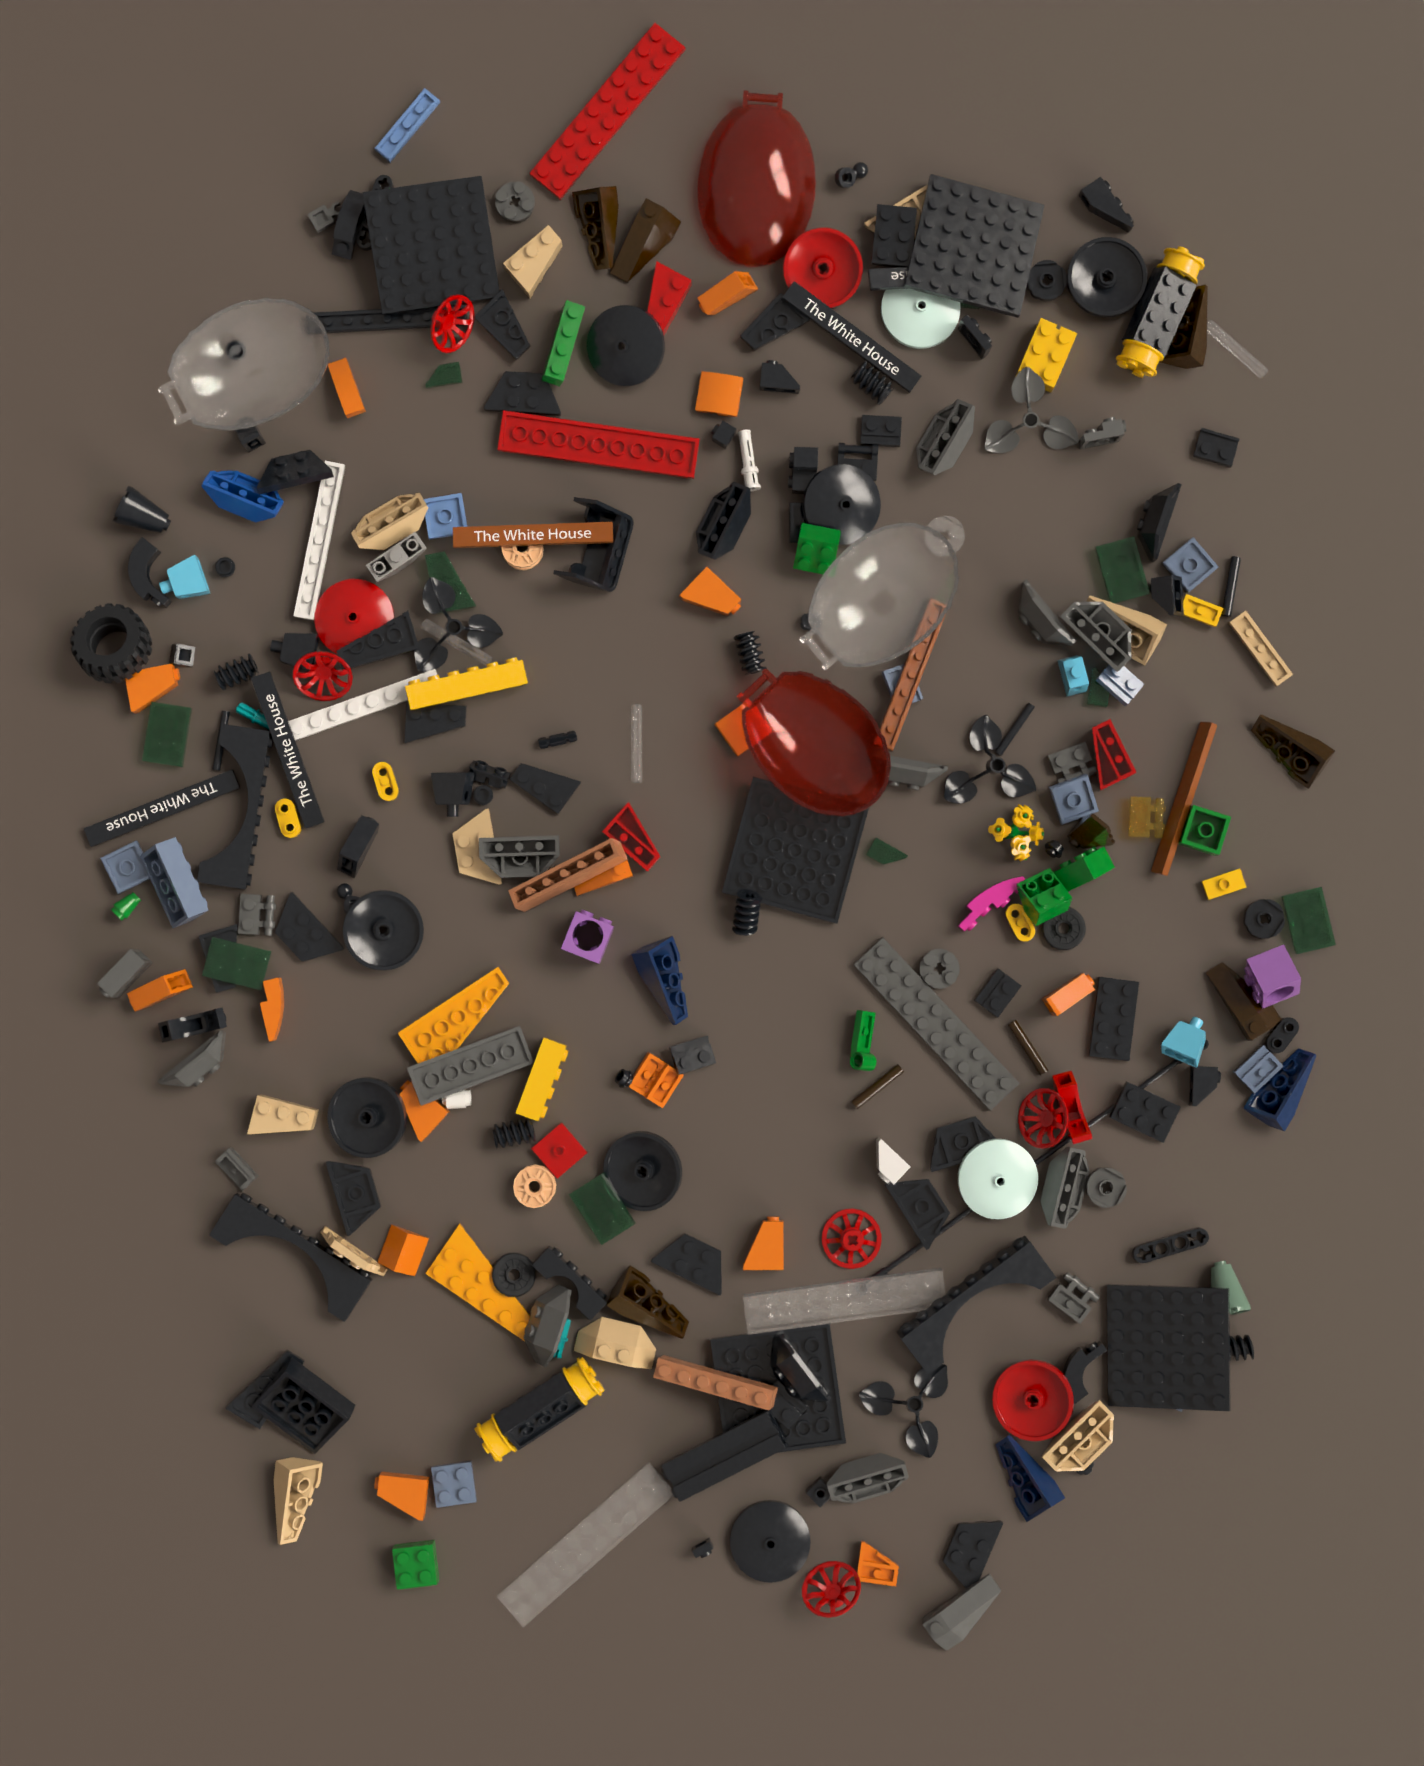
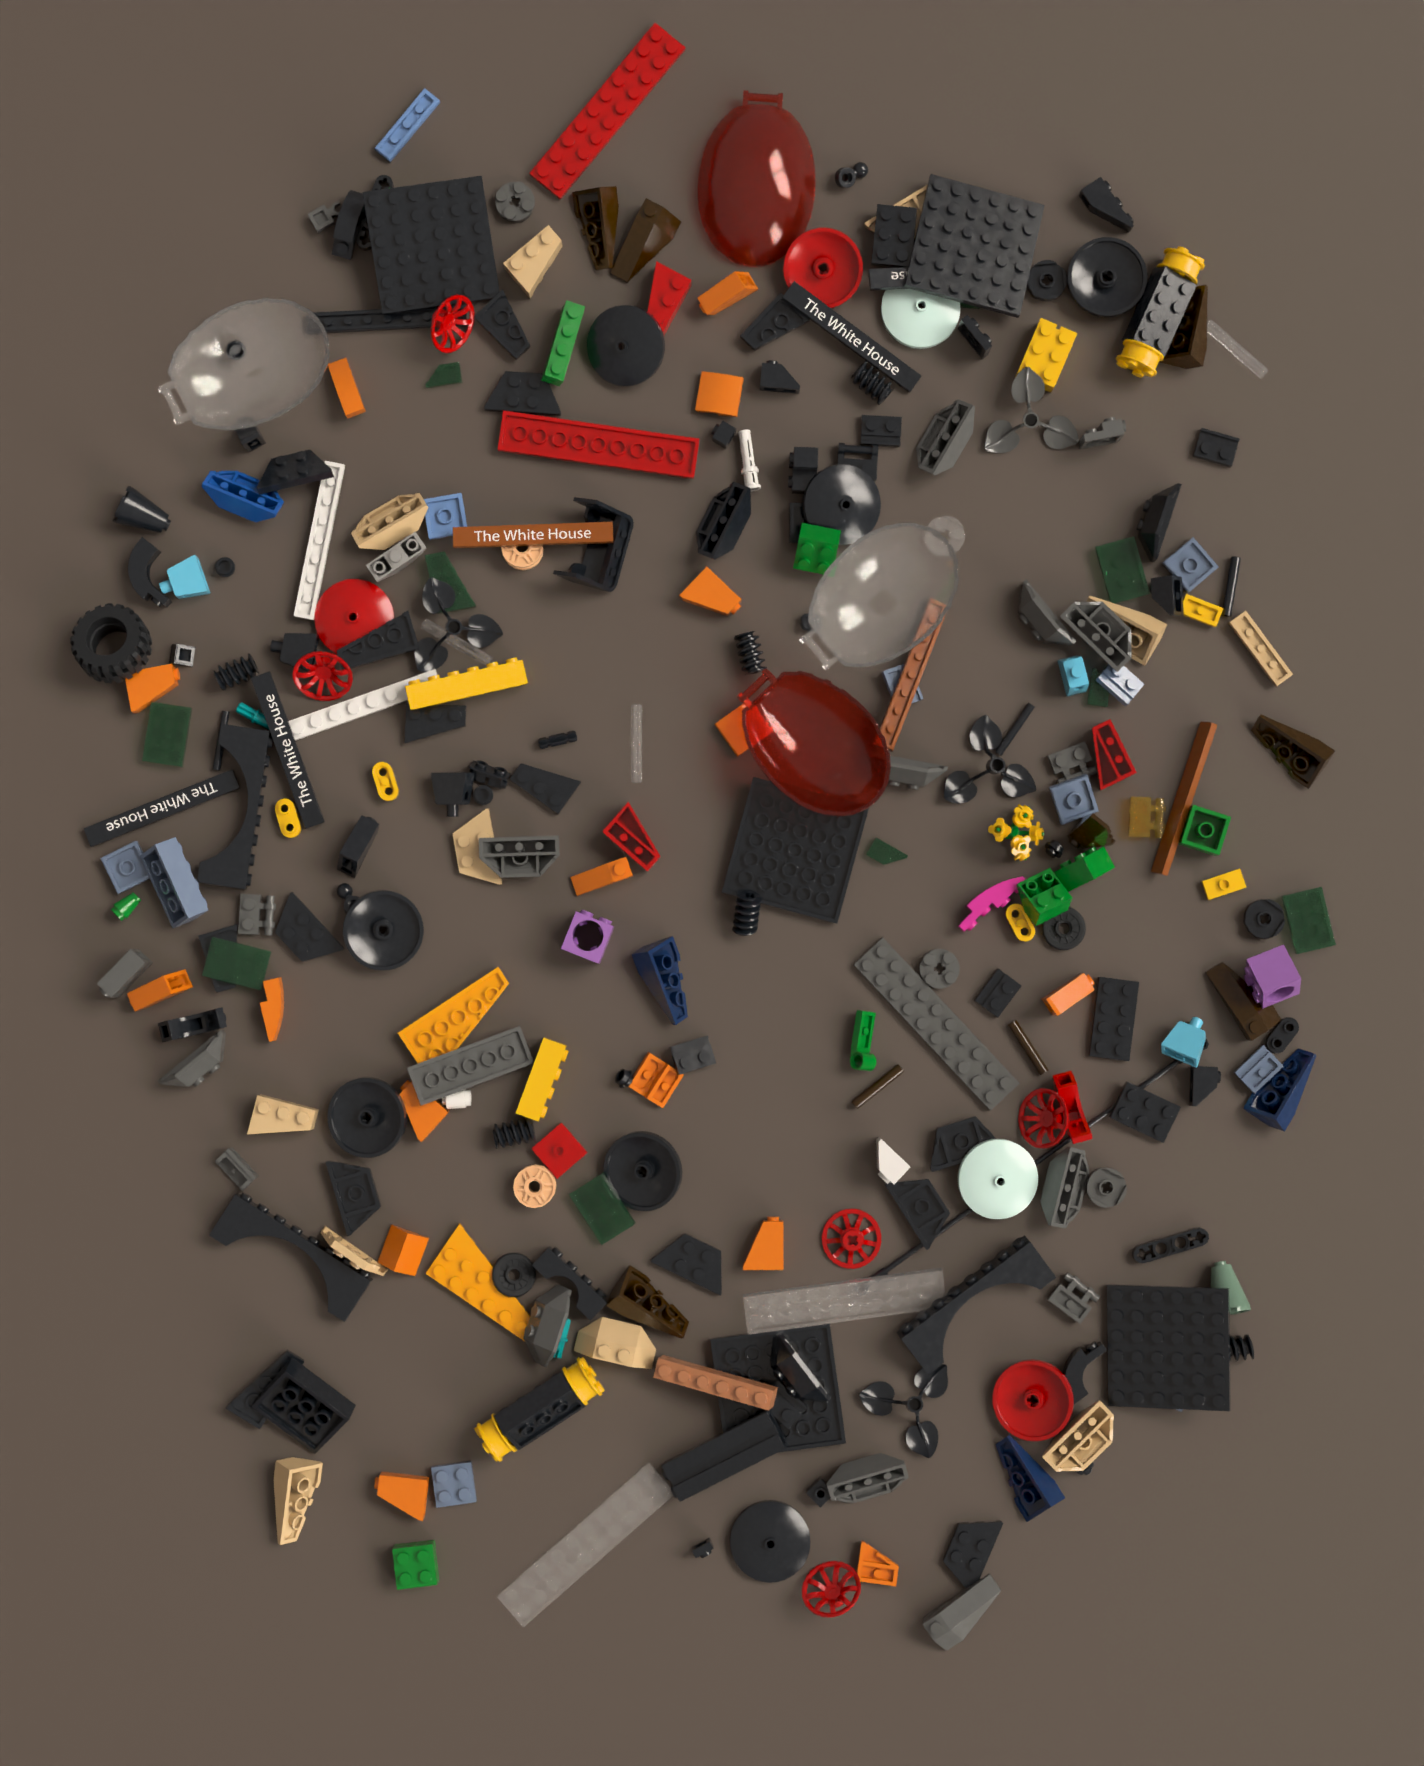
(568, 875): nougat brick -> none

